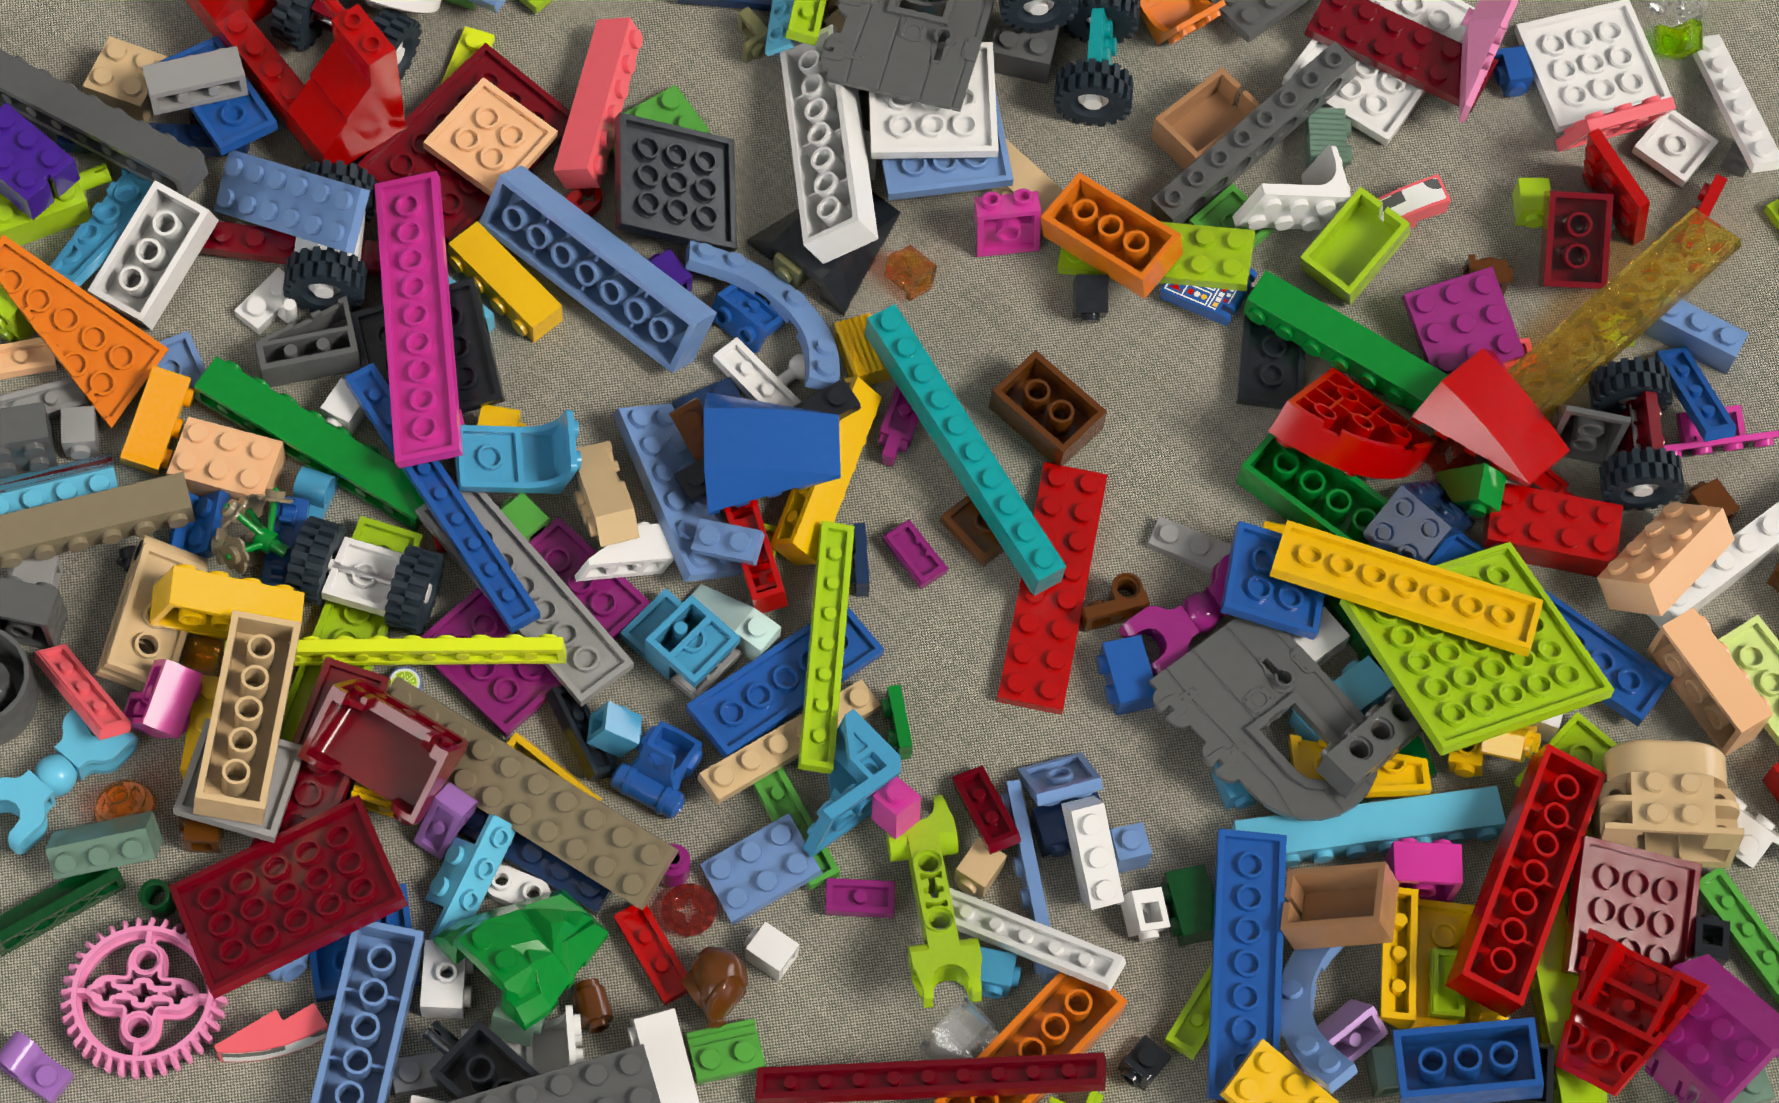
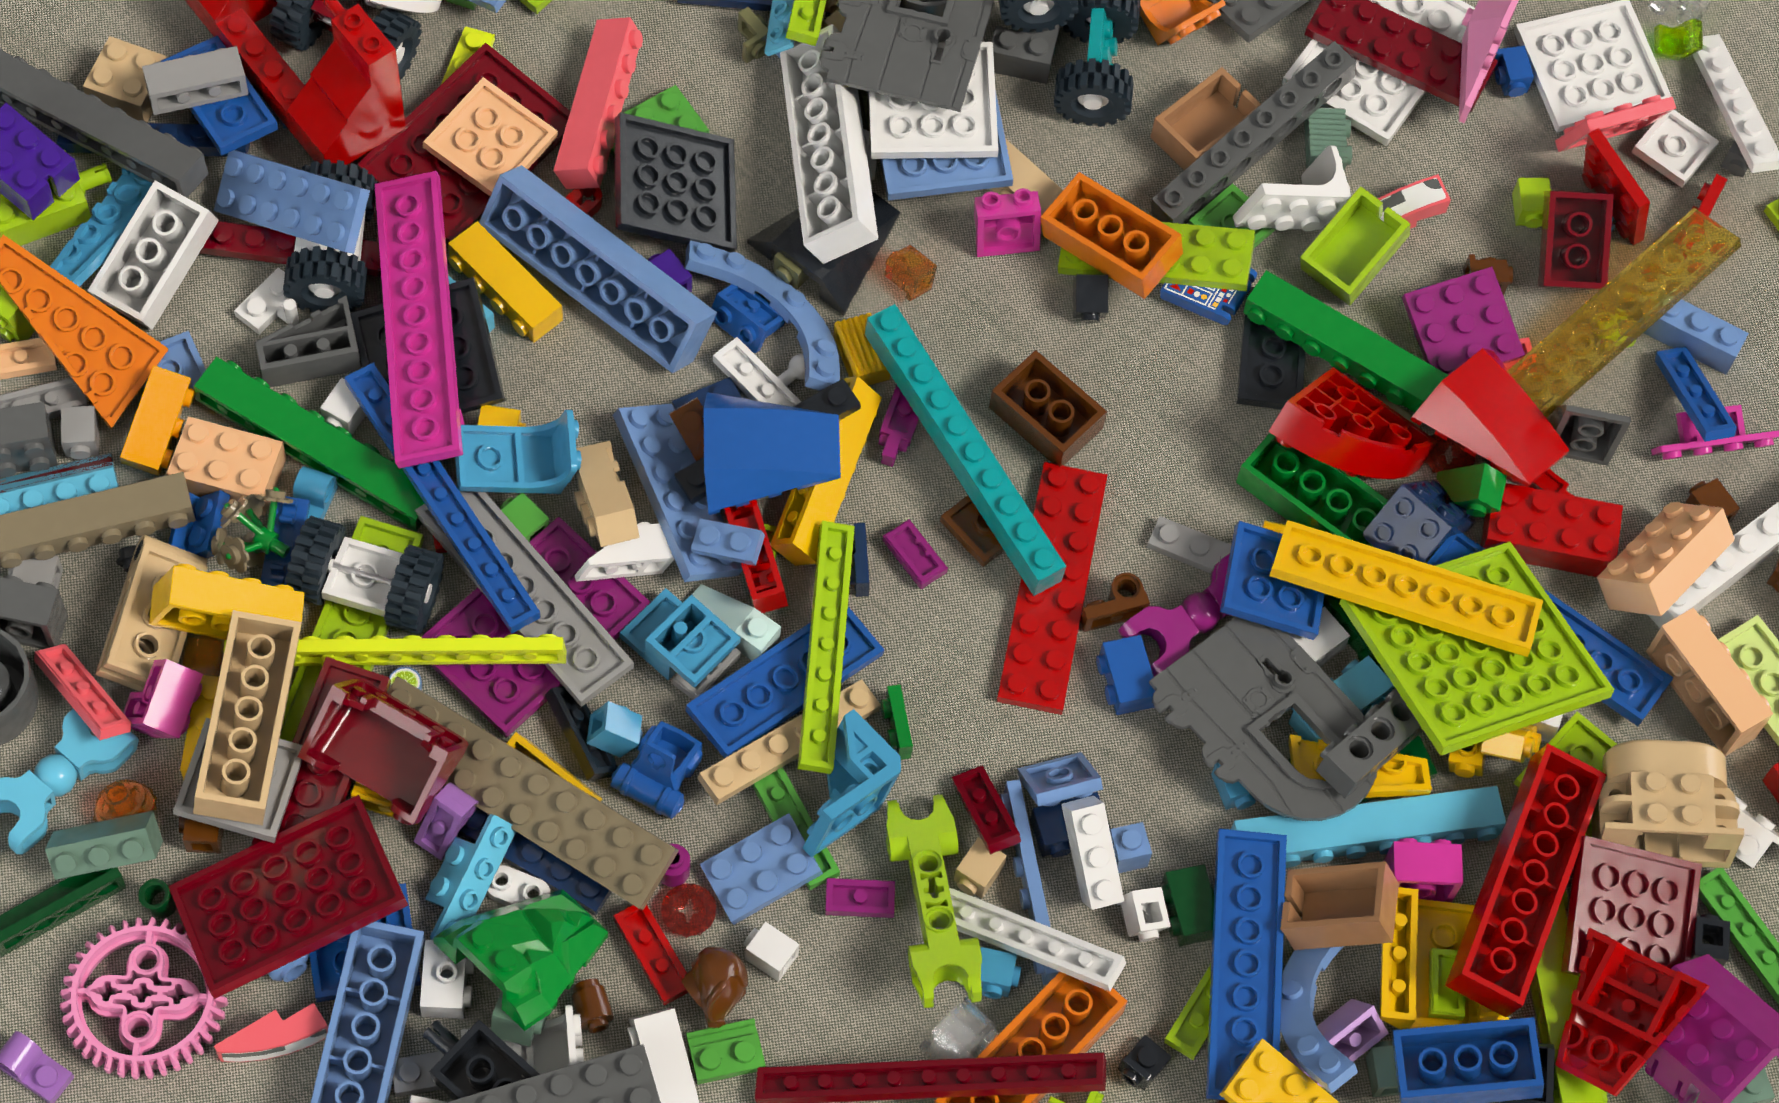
(896, 807): dark pink brick -> none
(1643, 470): black plate -> none

